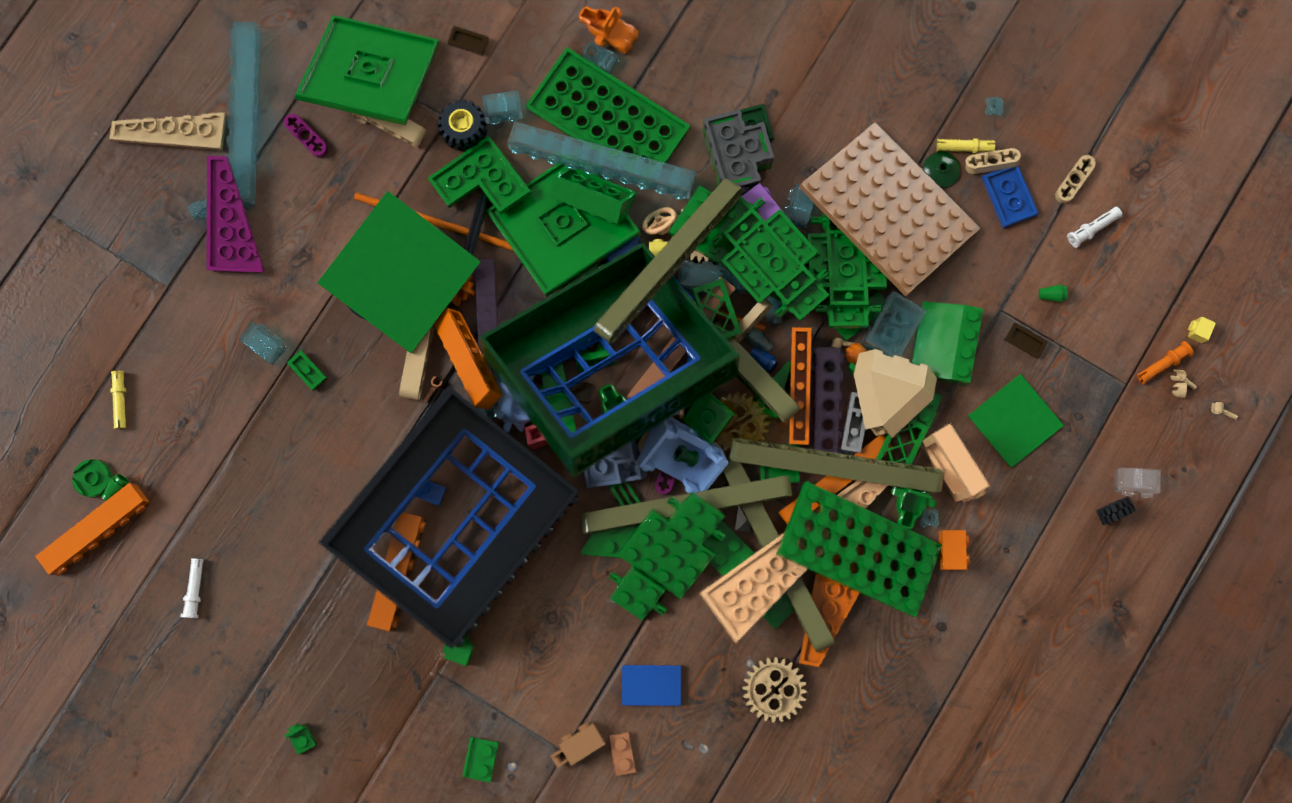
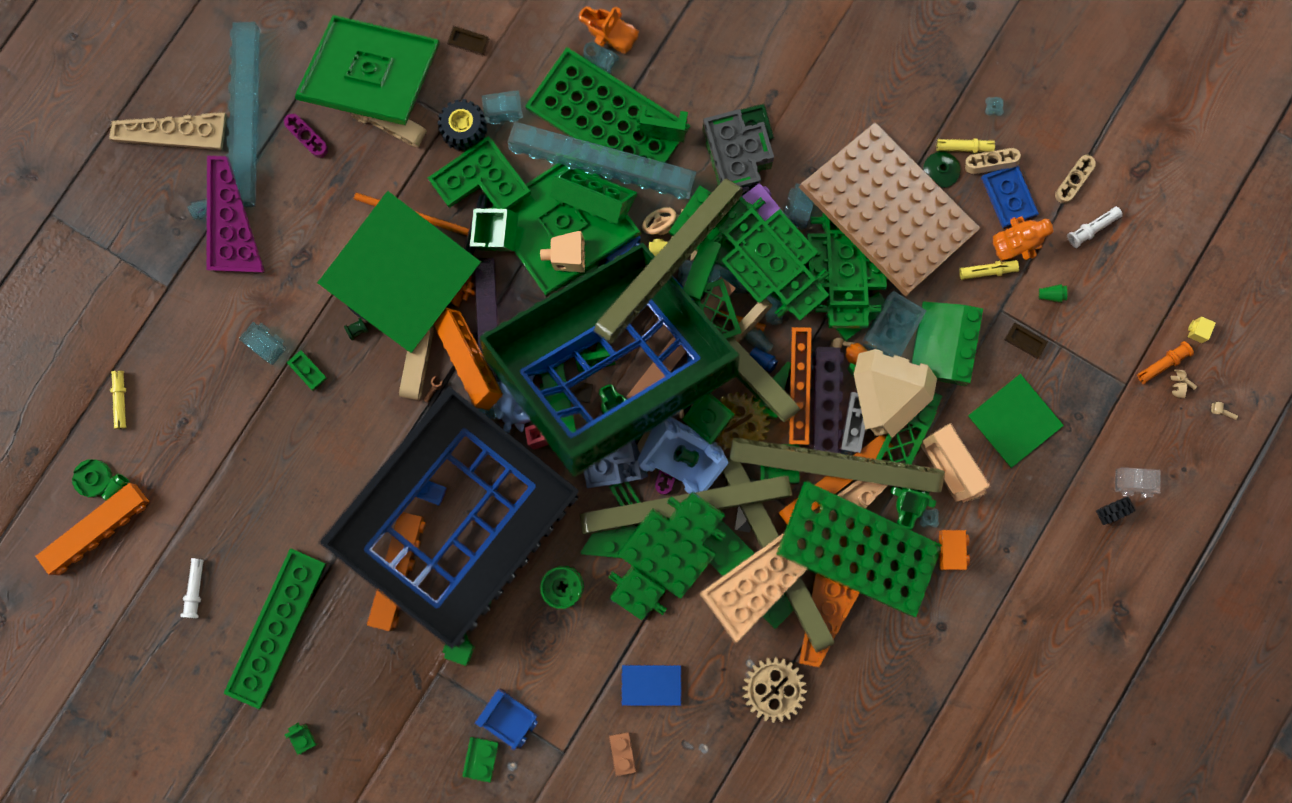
(275, 628): none -> green plate
(356, 329): none -> dark green bush
(494, 229): none -> green piece
(507, 719): none -> blue panel
(557, 597): none -> green wheel
(566, 252): none -> light nougat torso
(579, 745): medium nougat brick -> none
(662, 128): none -> green panel
(702, 269): none -> green slope
(997, 268): none -> light yellow pin
(1022, 238): none -> orange piece

